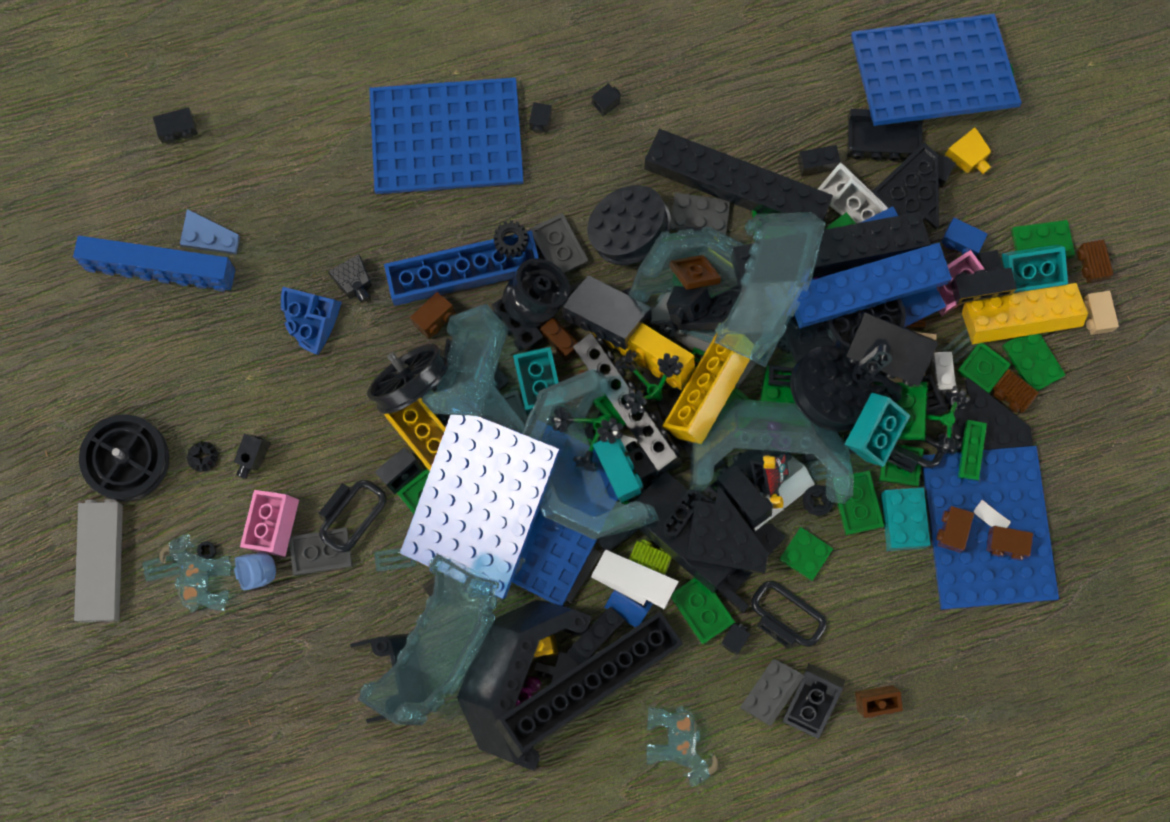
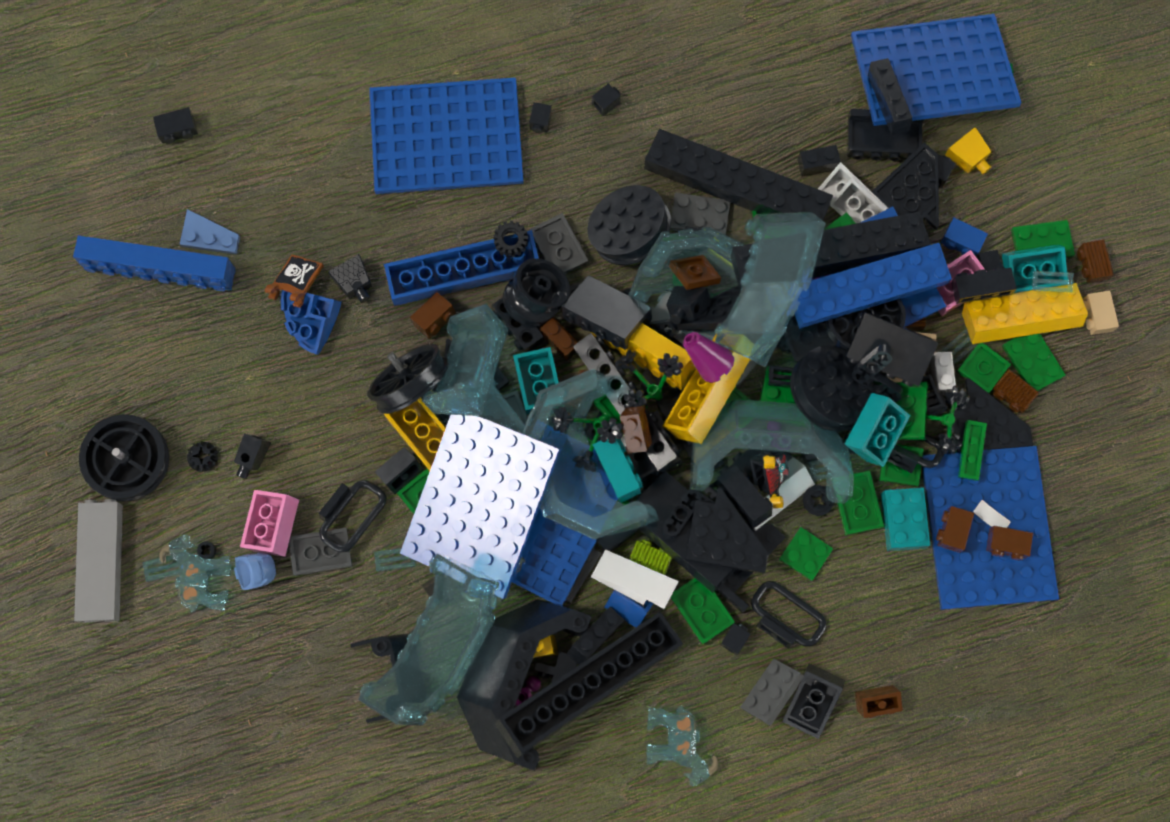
(295, 278): none -> flag
(636, 429): none -> reddish brown brick
(708, 357): none -> magenta cone
(889, 96): none -> black brick
(1055, 289): none -> clear light blue tile

